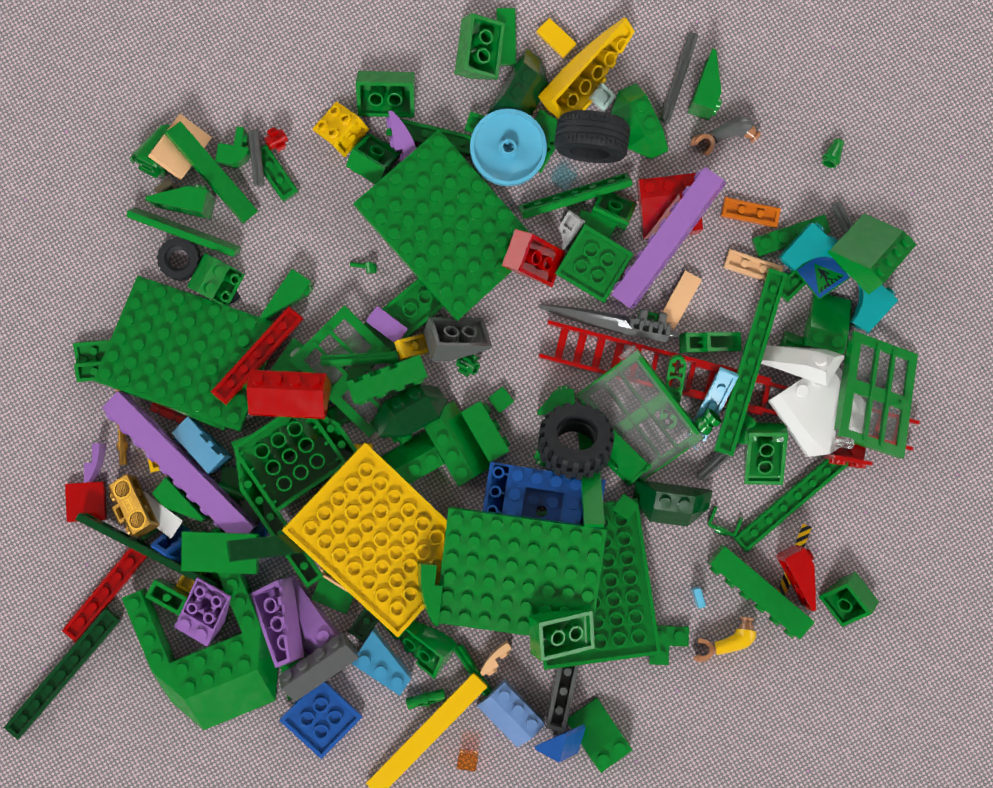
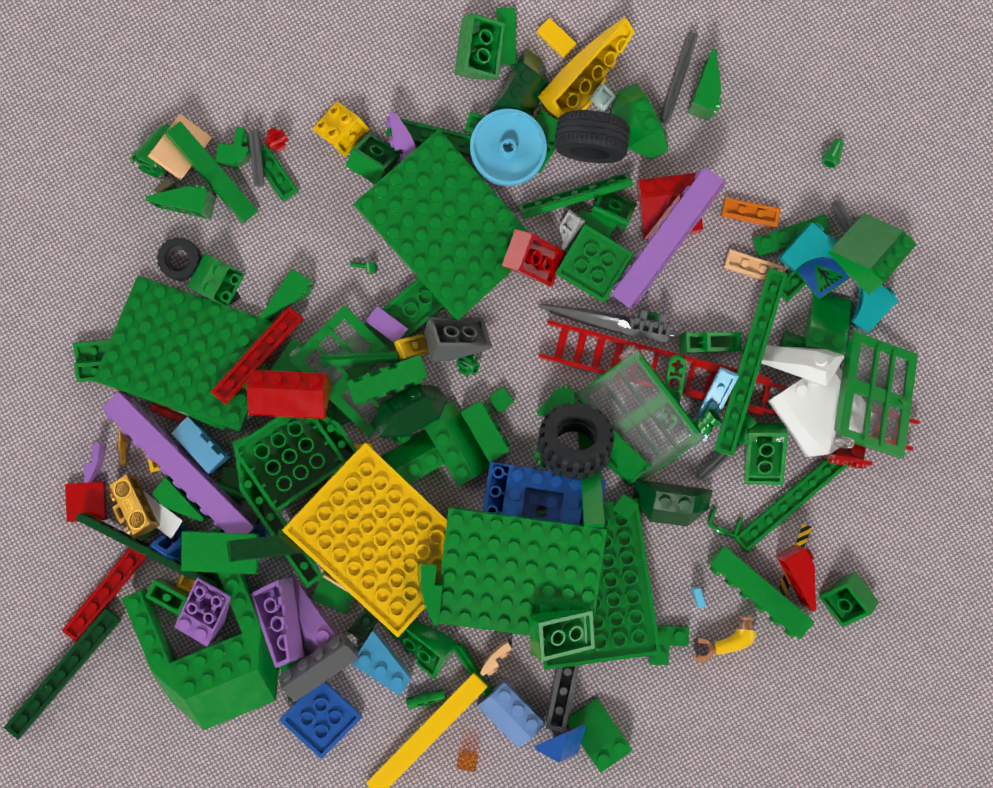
(183, 231): green tile -> none
(384, 92): green slope -> none
(563, 177): clear light blue tile -> none
(681, 297): light nougat tile -> none
(738, 126): piece -> none

